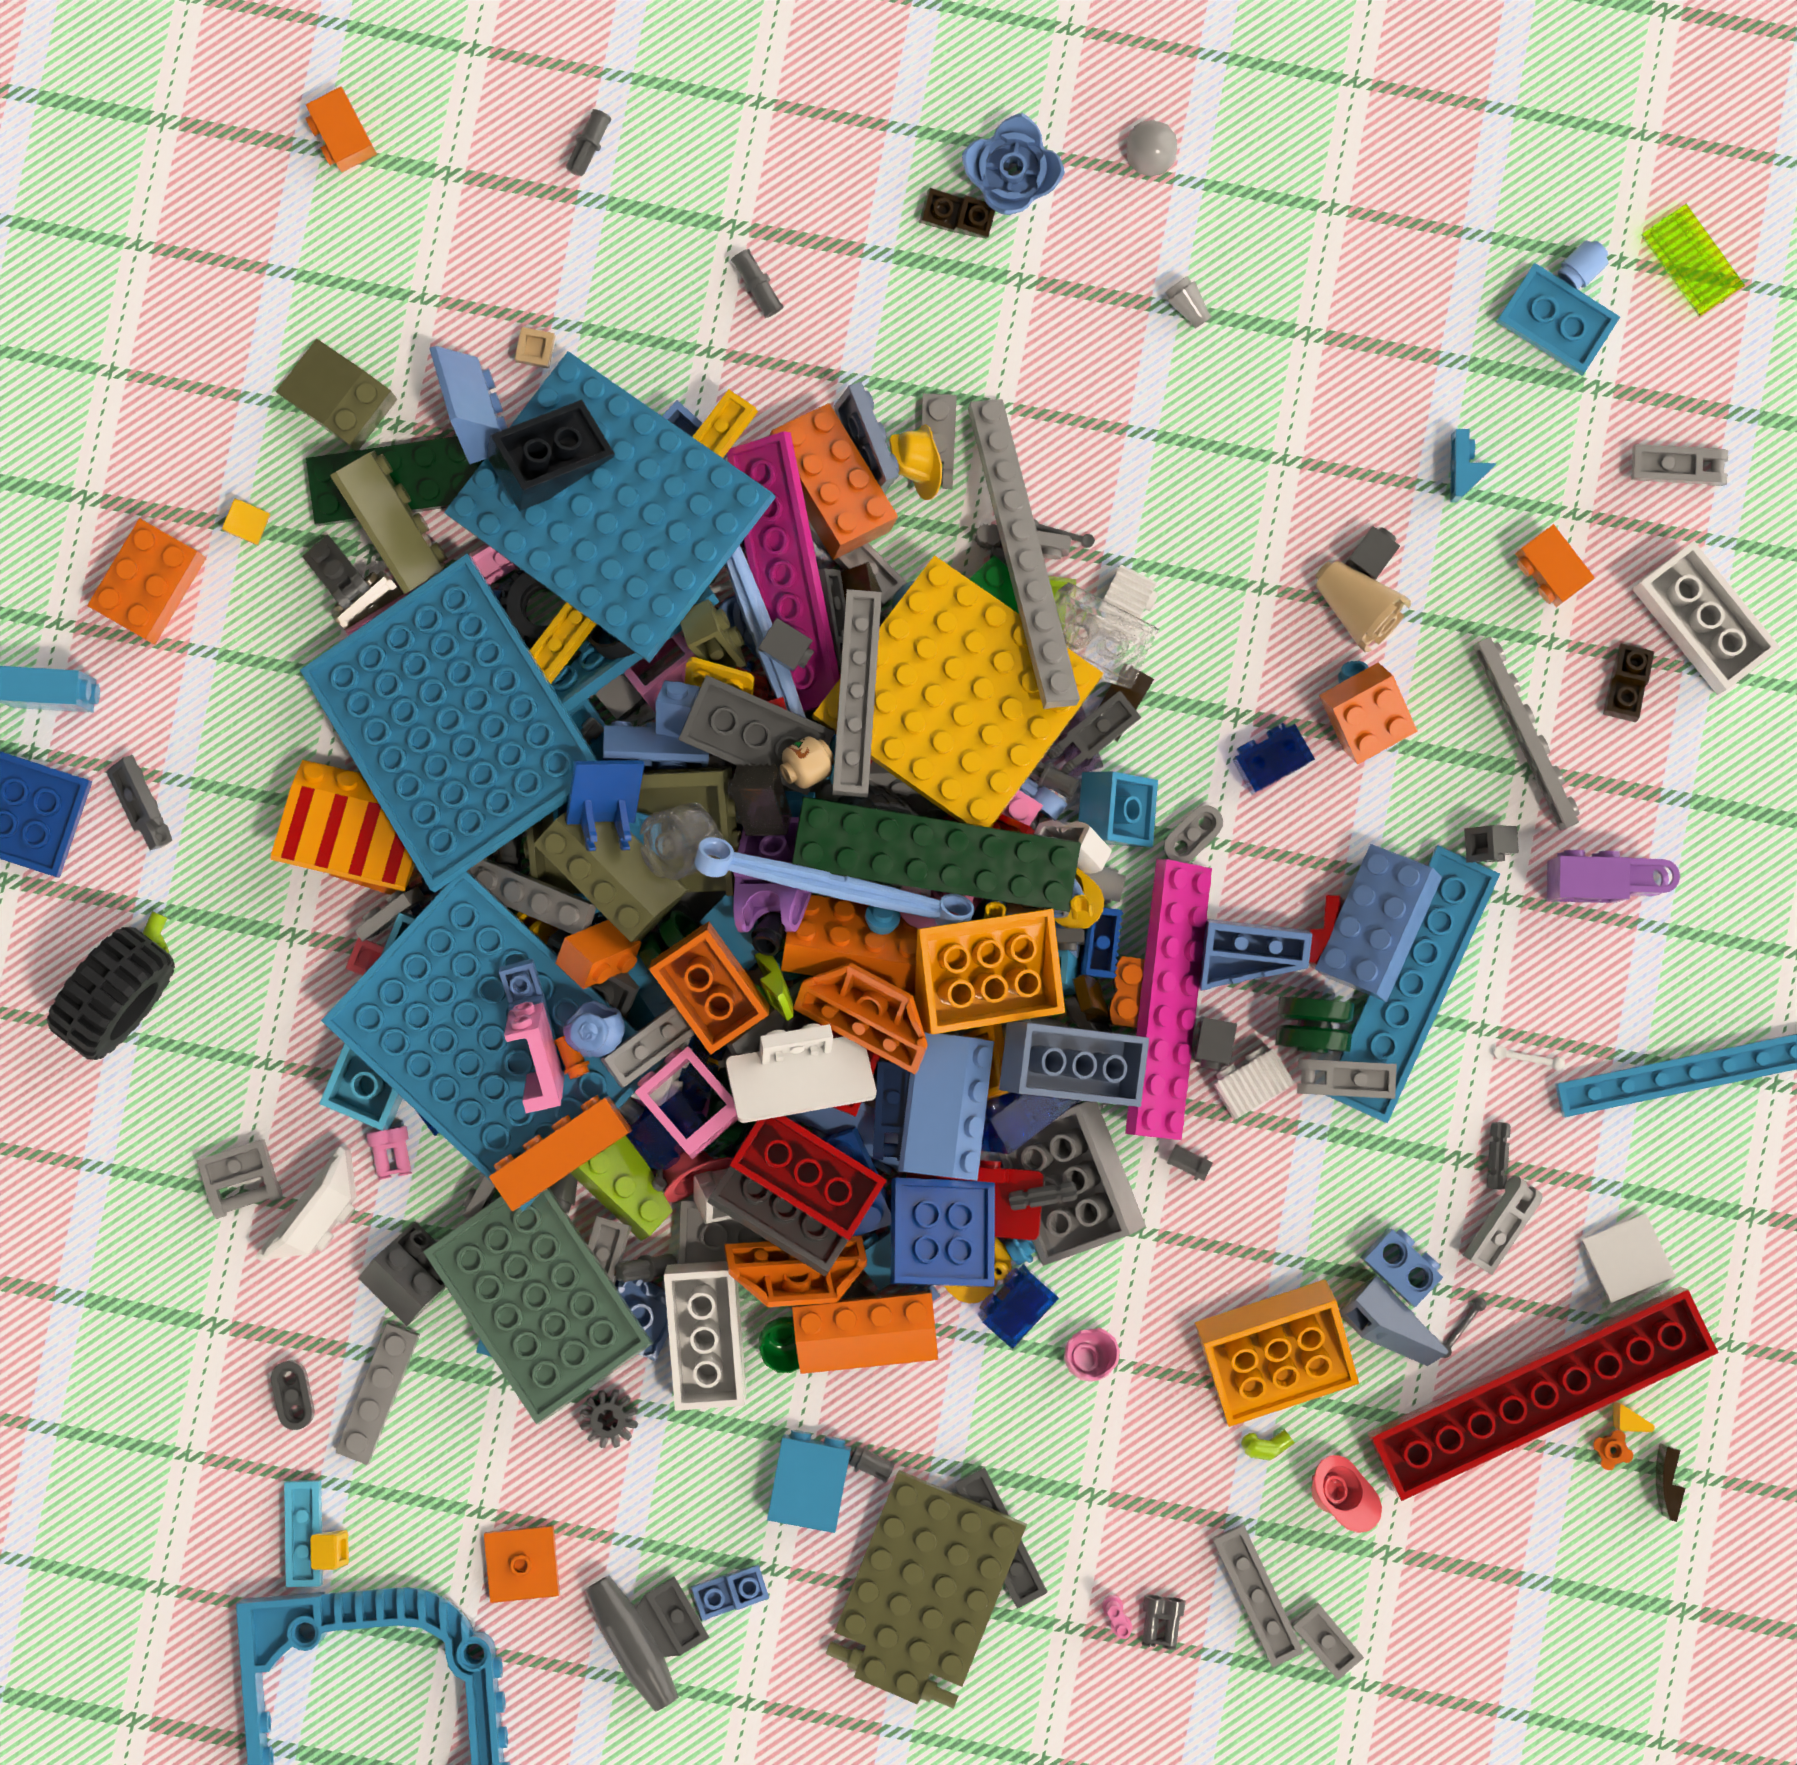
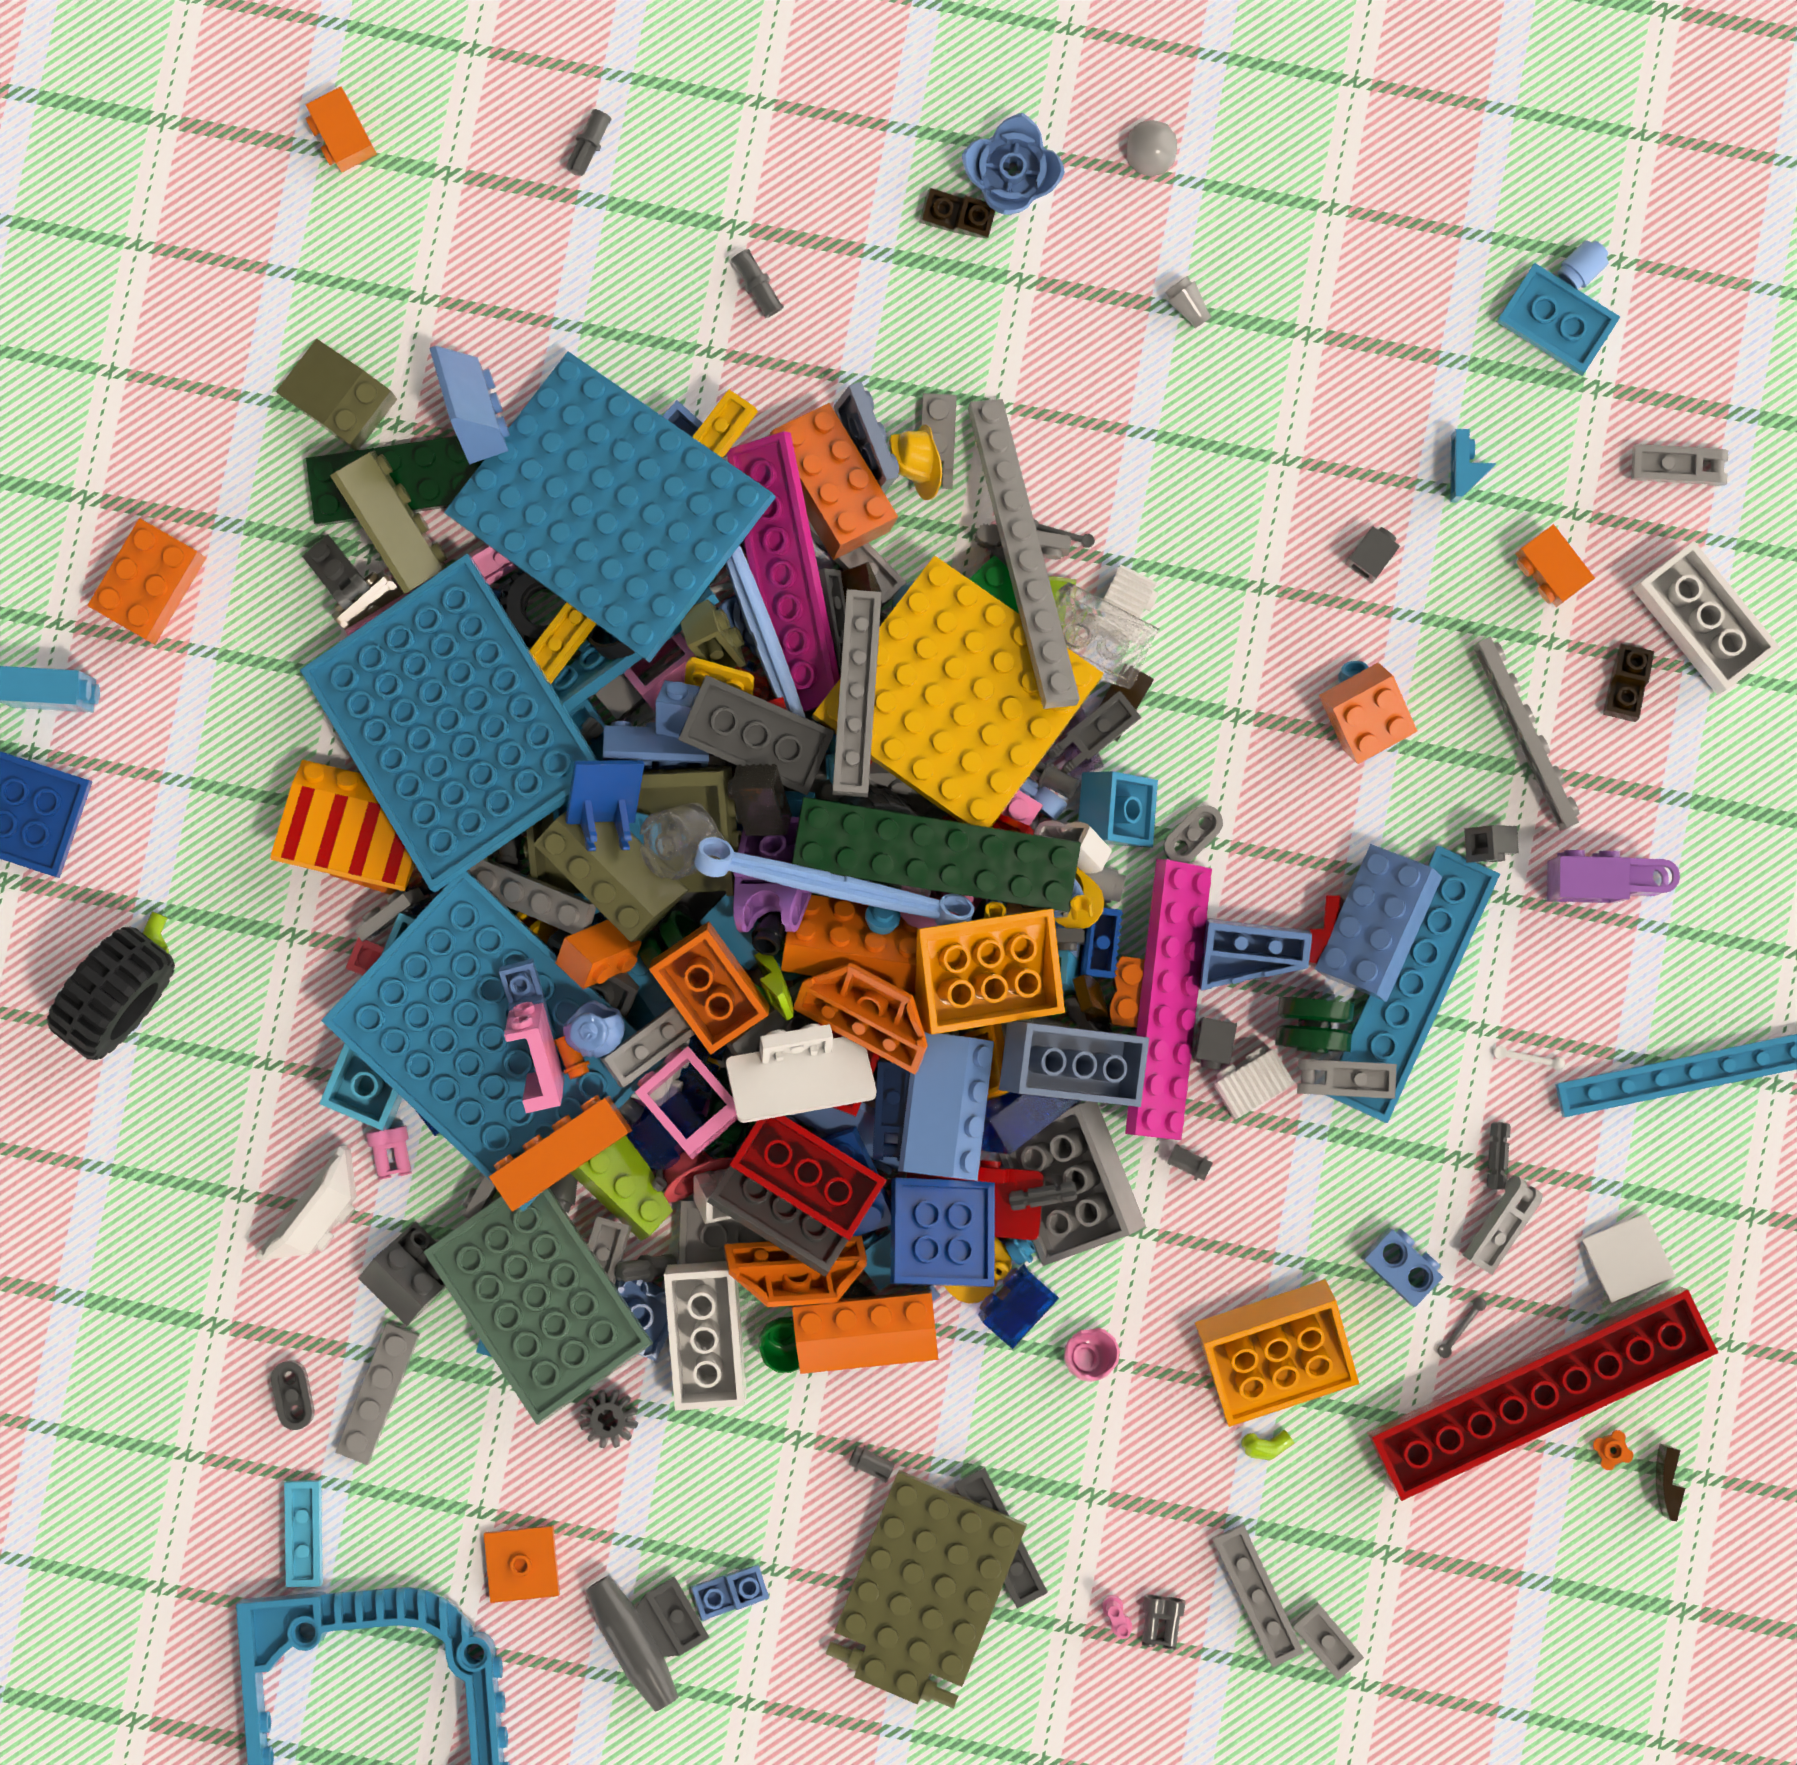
(138, 802): dark grey hinge -> none
(234, 1168): light grey plate -> none
(246, 521): yellow slope -> none
(329, 1550): yellow slope -> none
(535, 347): tan plate -> none
(548, 453): black slope -> none
(786, 646): dark grey brick -> none
(806, 762): tan head -> none
(809, 1481): dark azure brick -> none
(1272, 758): clear blue brick -> none
(1346, 1494): coral piece -> none
(1361, 603): tan cone -> none
(1389, 1323): sand blue slope -> none
(1627, 1420): yellow slope -> none
(1692, 260): clear neon green piece -> none

